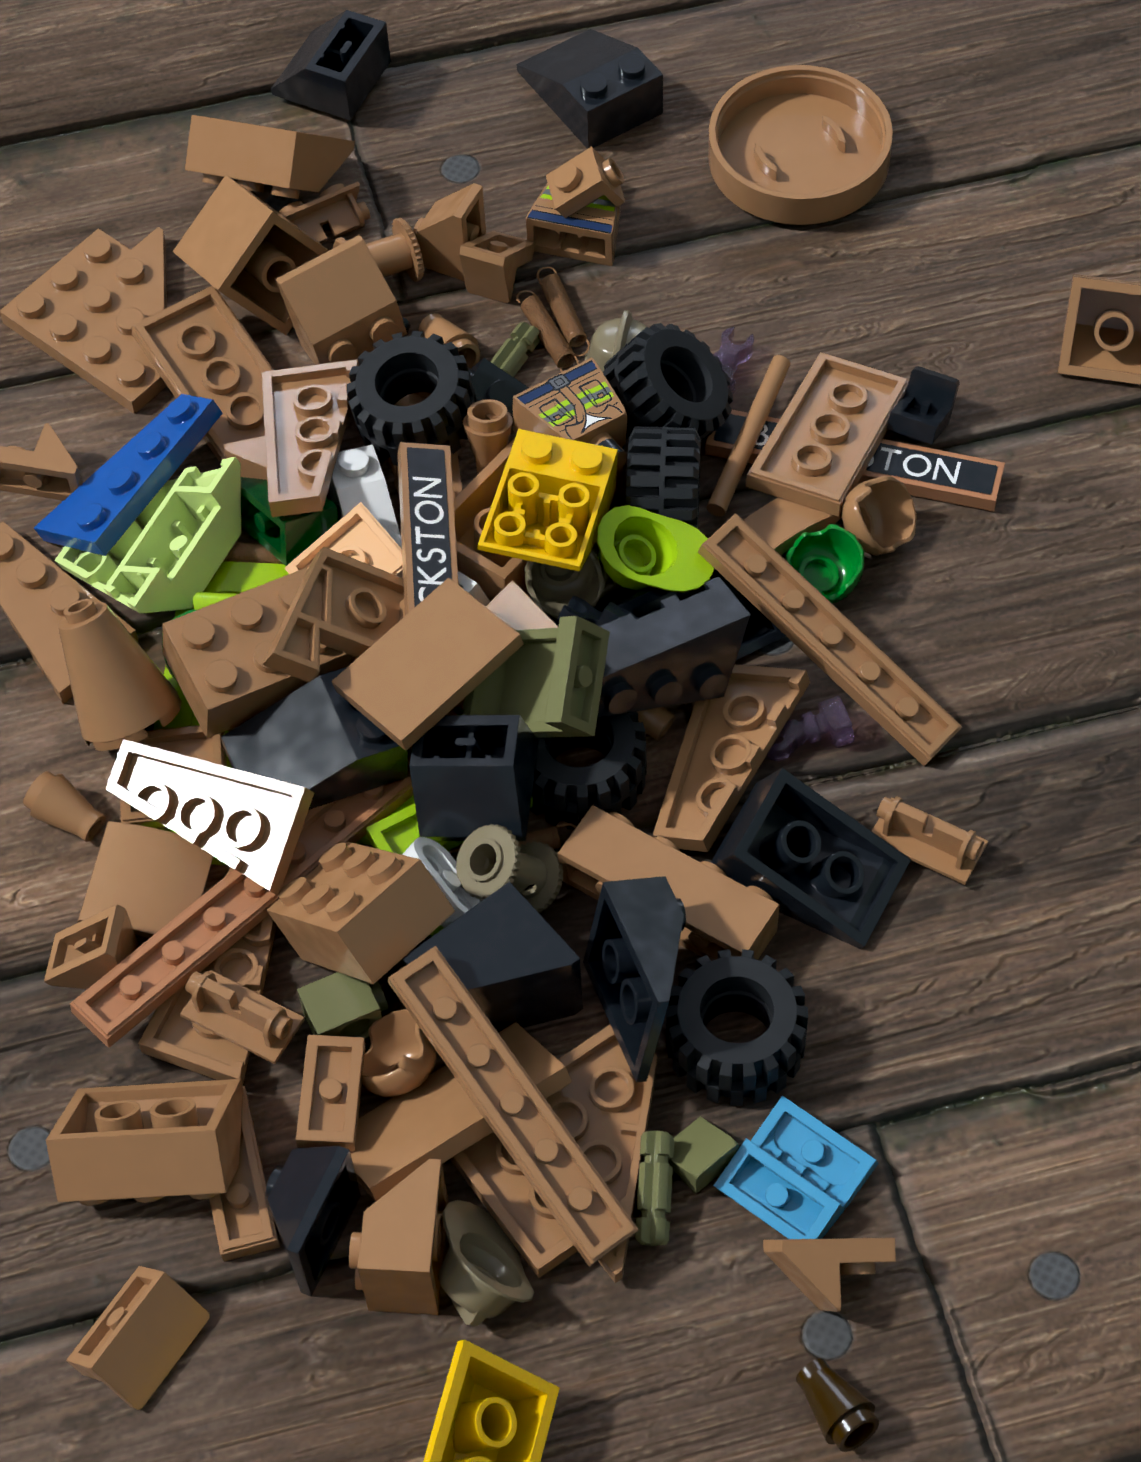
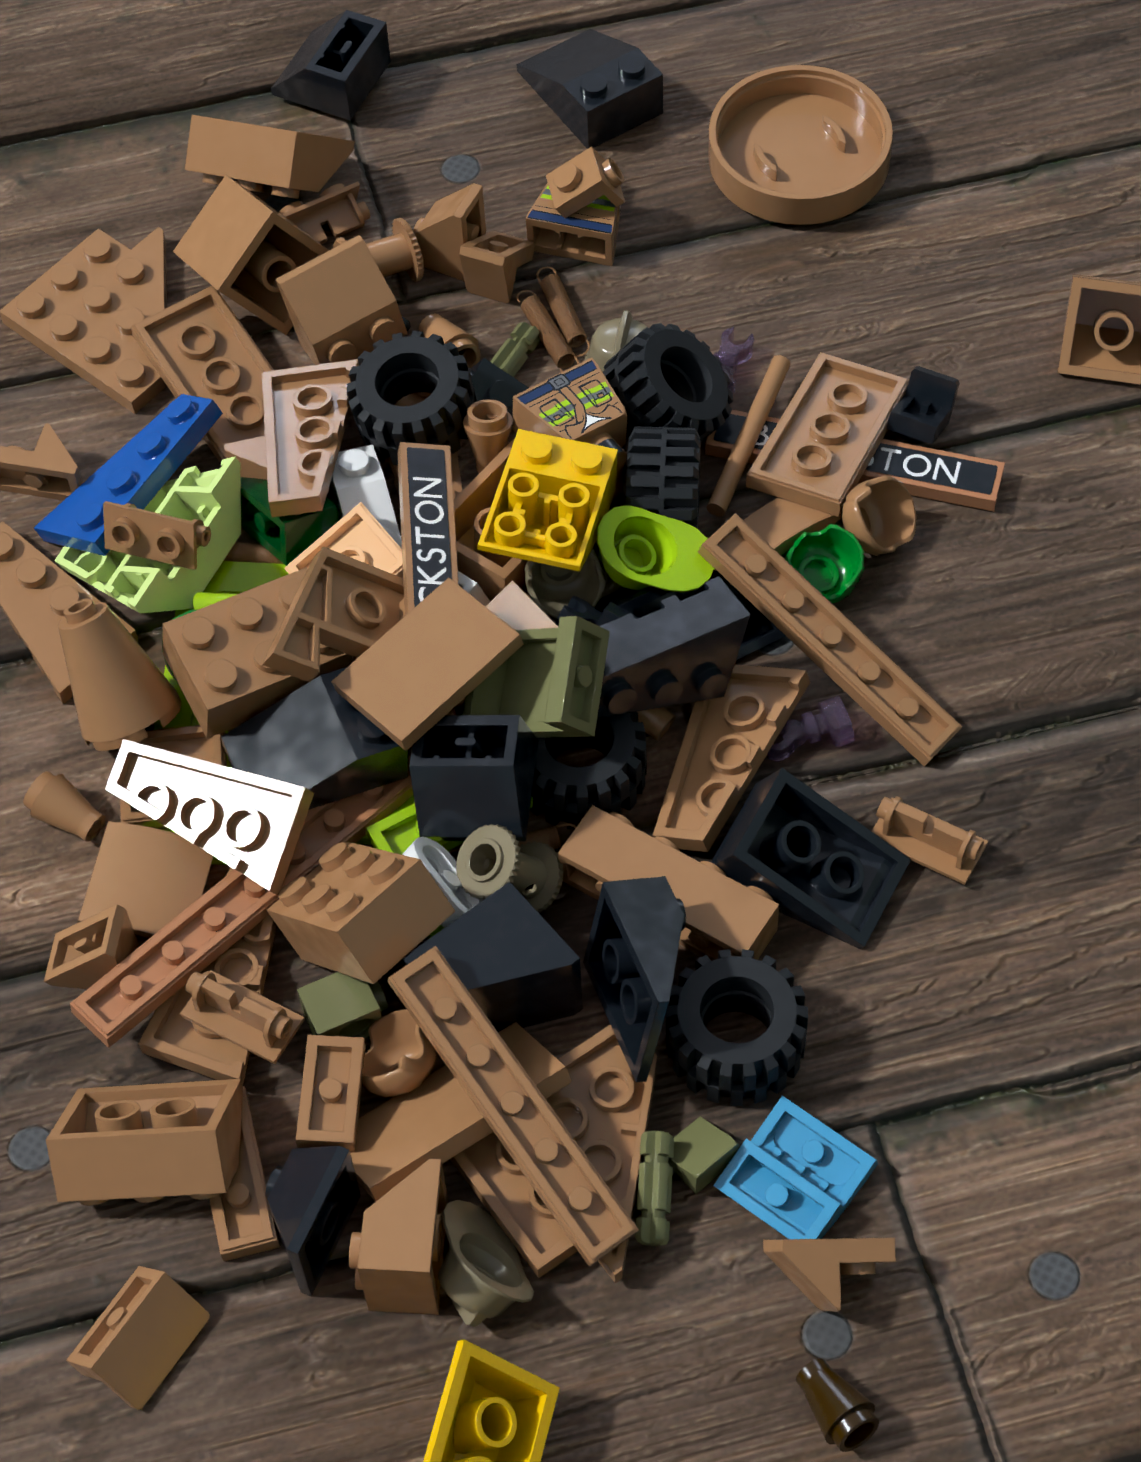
(153, 535): none -> medium nougat hinge

